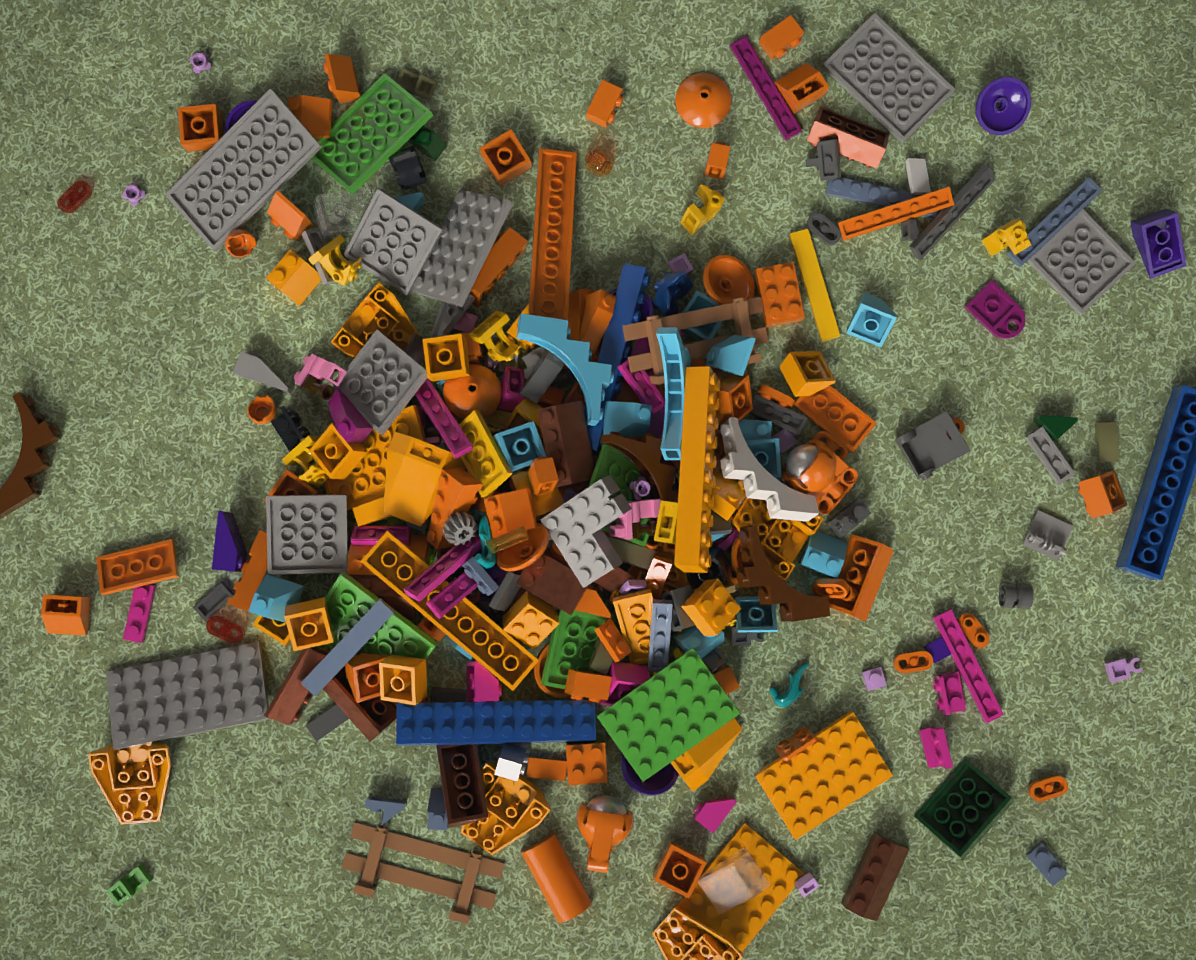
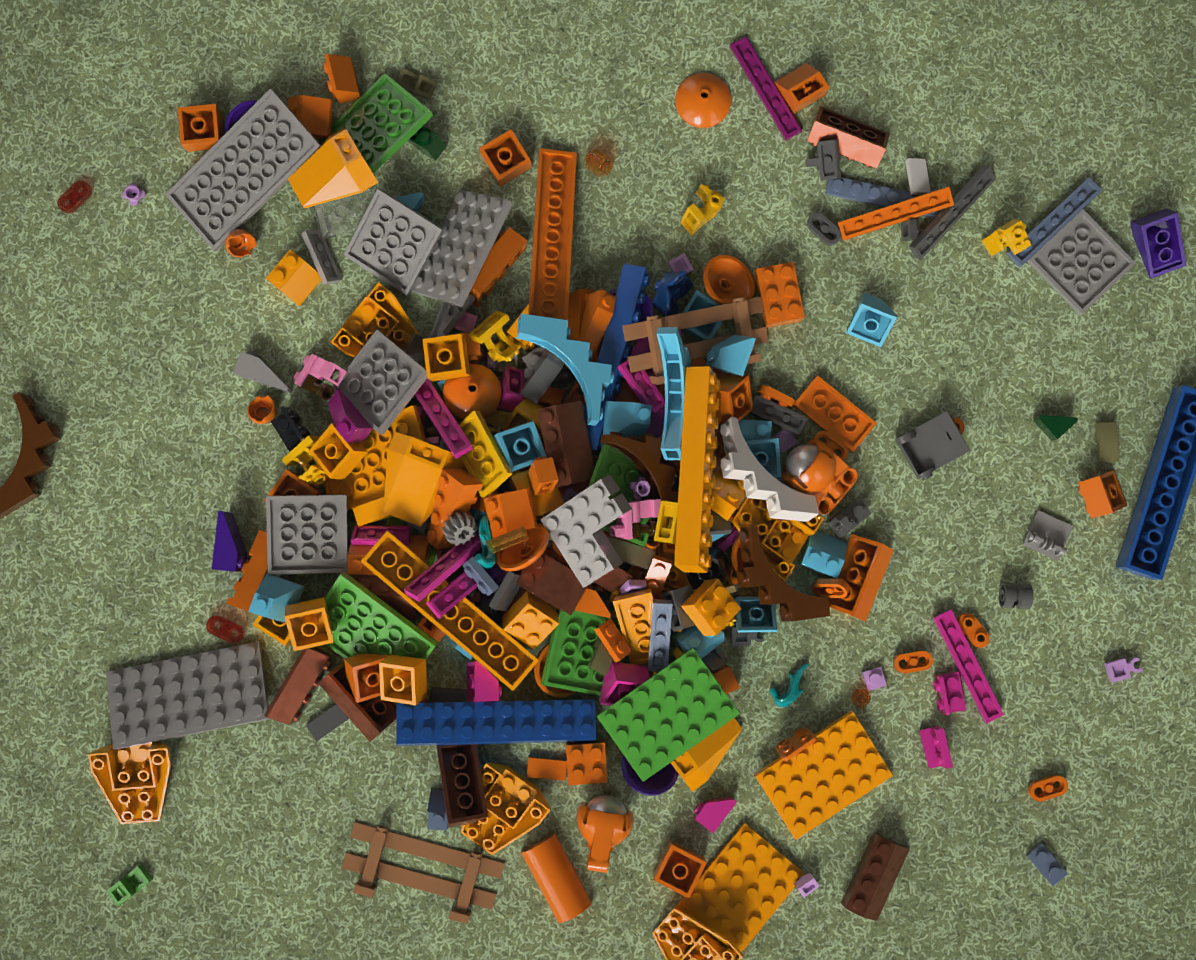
(66, 614): orange slope -> none
(137, 567): orange plate -> none
(139, 613): dark pink plate -> none
(196, 58): lavender plate -> none
(213, 601): dark grey tile -> none
(288, 216): orange slope -> none
(331, 252): yellow tile -> none
(332, 172): none -> light orange wedge
(348, 647): sand blue tile -> none
(390, 806): sand blue slope -> none
(408, 167): black brick -> none
(512, 761): light grey hinge -> none
(588, 684): orange brick -> none
(604, 104): orange brick -> none
(717, 160): orange brick -> none
(733, 881): clear slope -> none
(781, 37): orange brick -> none
(806, 372): light orange slope -> none
(814, 285): yellow tile -> none
(865, 698): none -> clear orange plate
(888, 78): light grey plate -> none
(937, 649): dark purple tile -> none
(964, 808): dark green slope -> none
(995, 310): magenta tile -> none
(1013, 107): dark purple dish -> none
(1049, 455): light grey plate -> none

